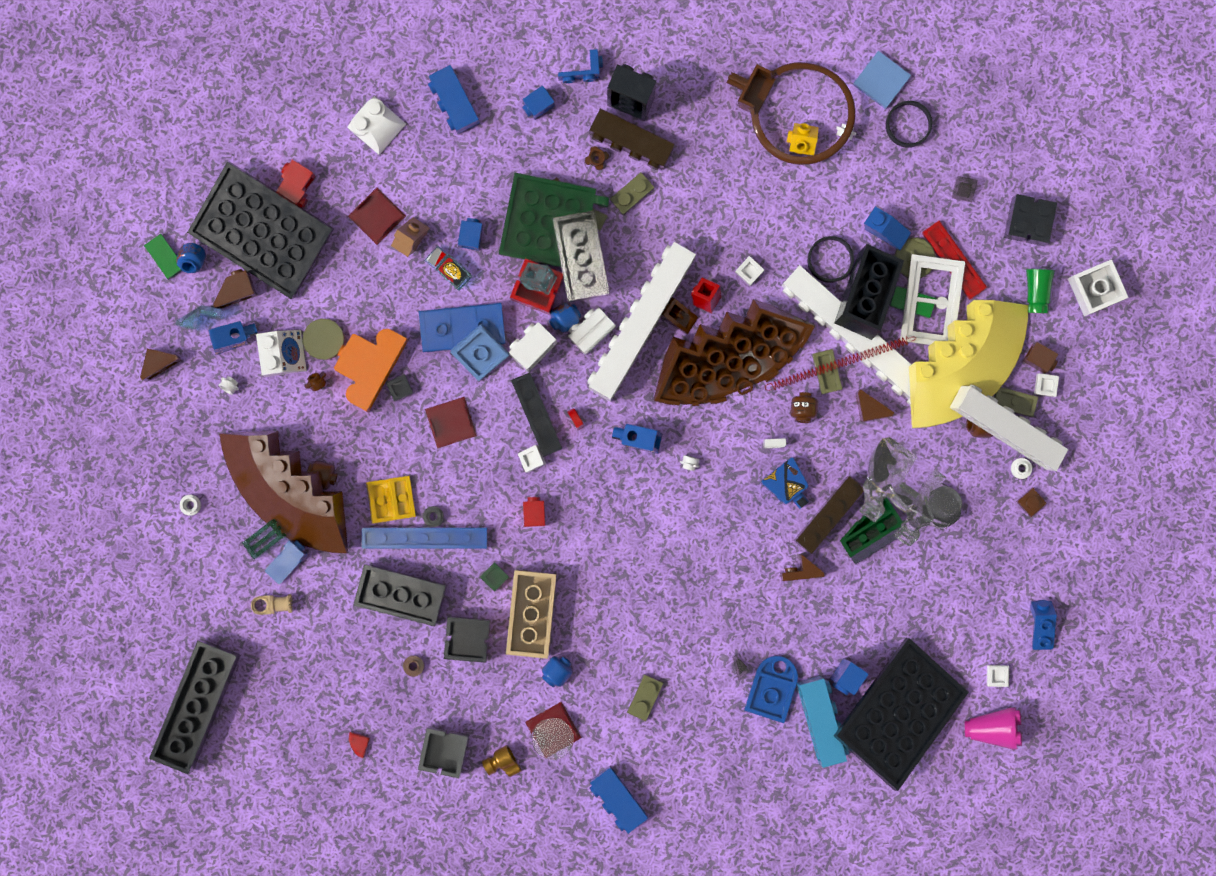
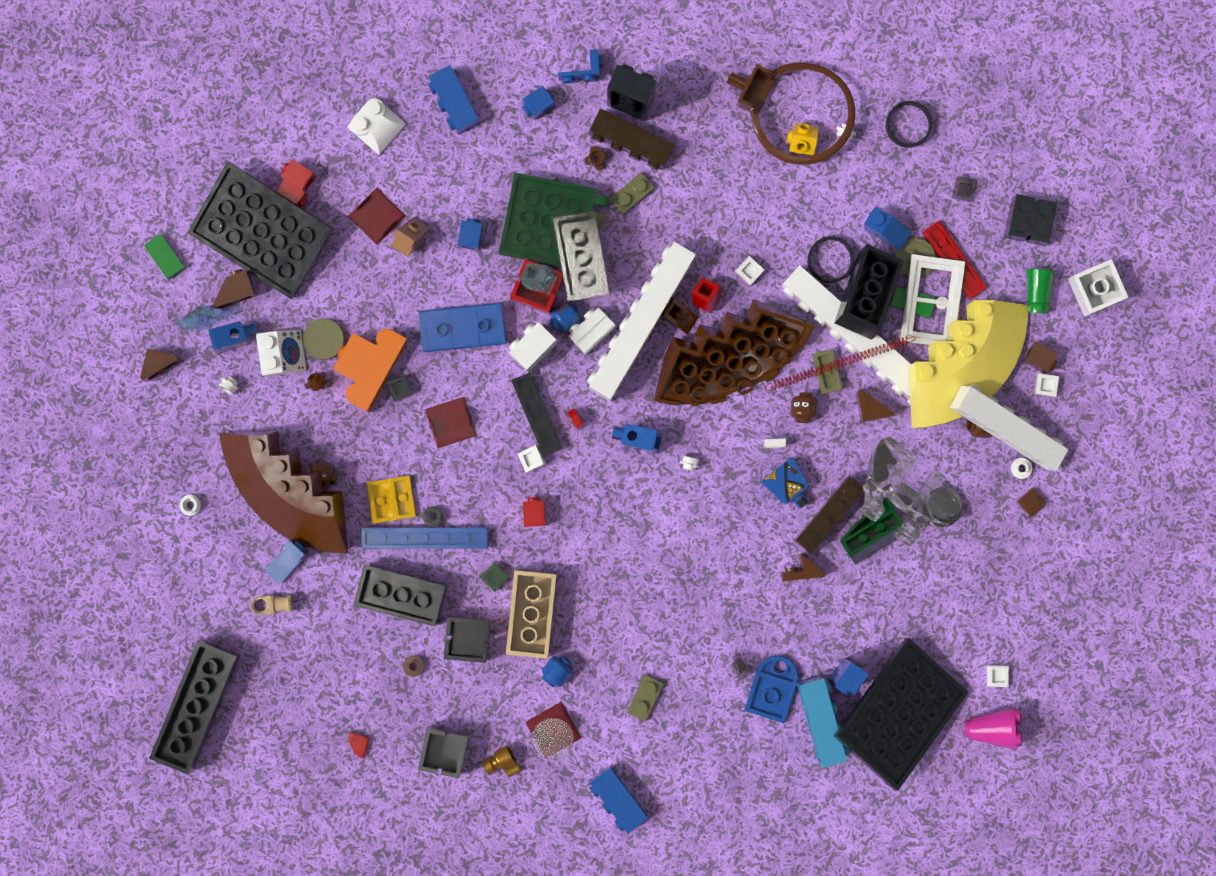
(191, 258): blue head -> none
(276, 530): tile -> none
(448, 268): slope -> none
(479, 352): medium blue tile -> none
(881, 80): medium blue tile -> none
(1020, 402): olive plate -> none
(1044, 624): blue bracket -> none

